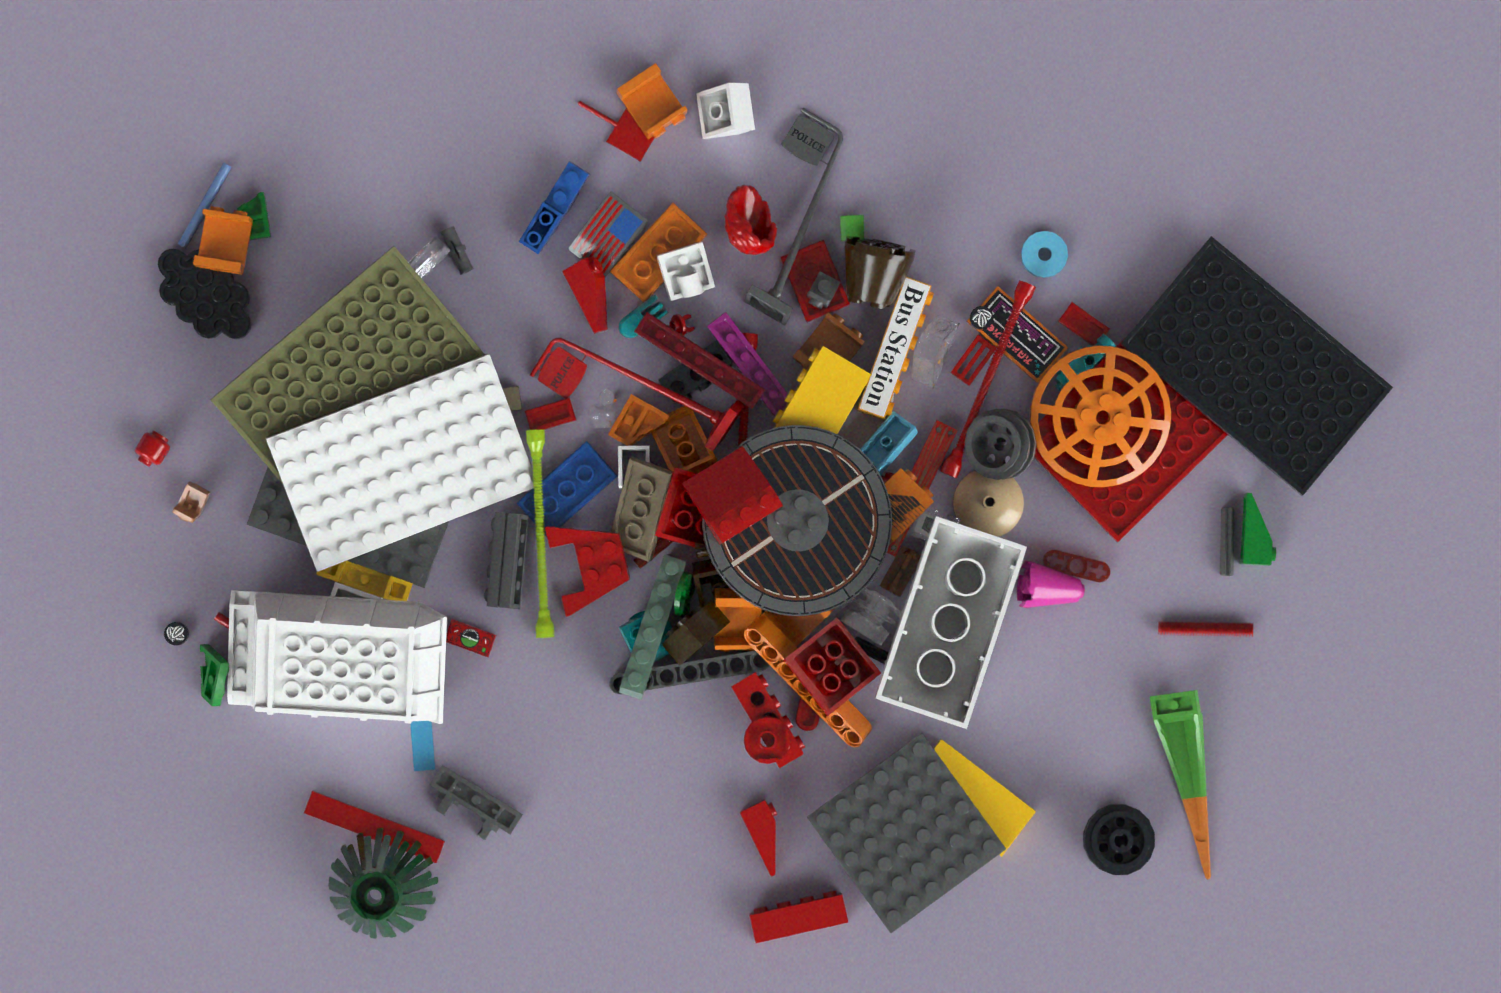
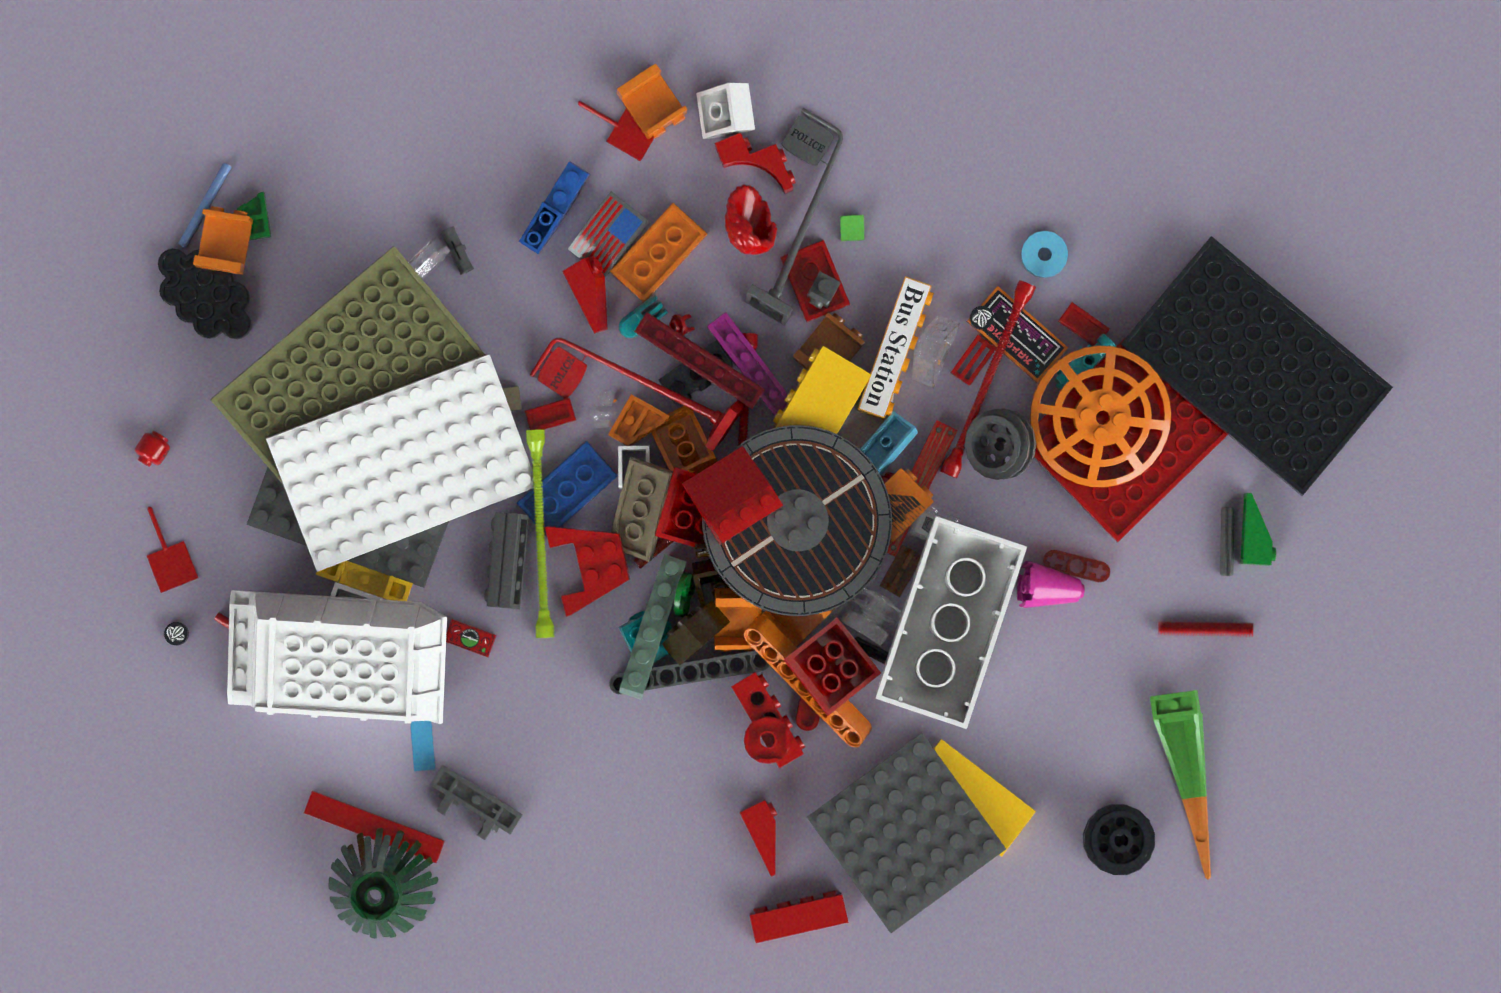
(172, 564): none -> red piece
(191, 502): nougat bracket -> none
(213, 675): green wing -> none
(685, 271): white plate -> none
(770, 159): none -> red arch
(875, 270): dark brown cone -> none
(974, 513): tan dish -> none

